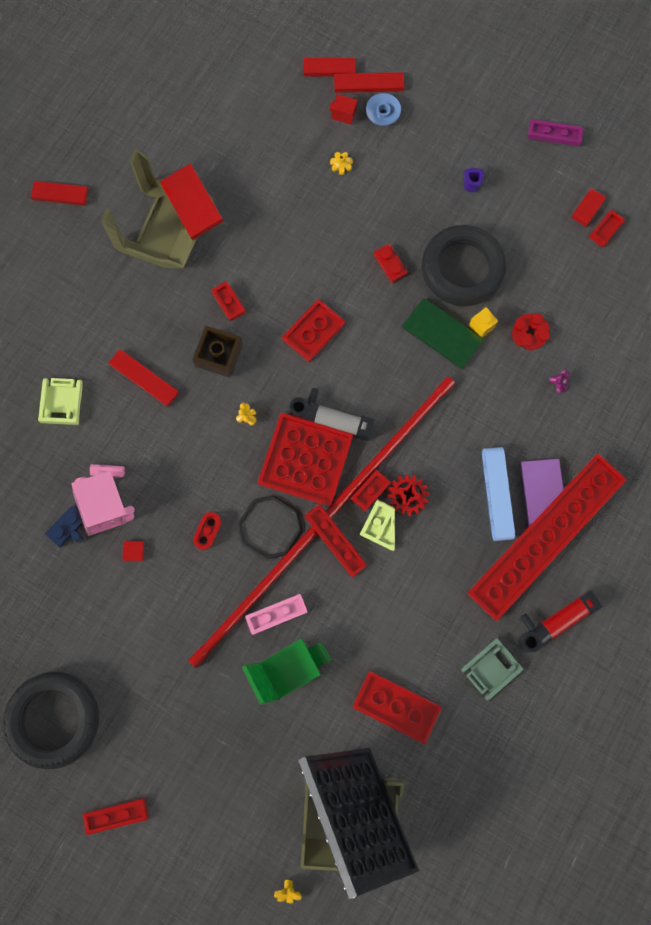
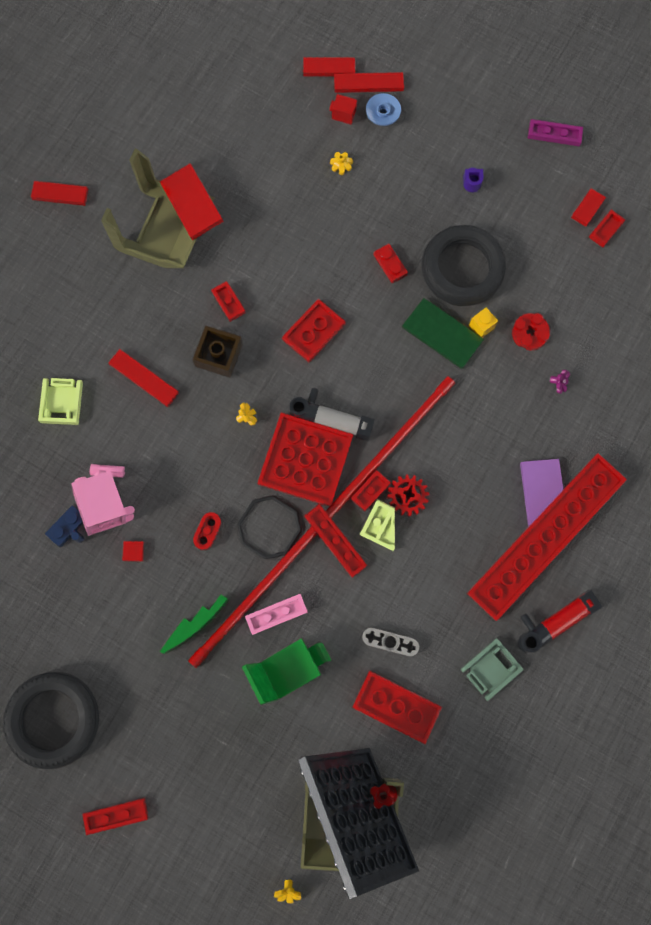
(188, 629): none -> green slope
(380, 797): none -> red brick
(405, 641): none -> light grey beam
(498, 494): light blue beam -> none

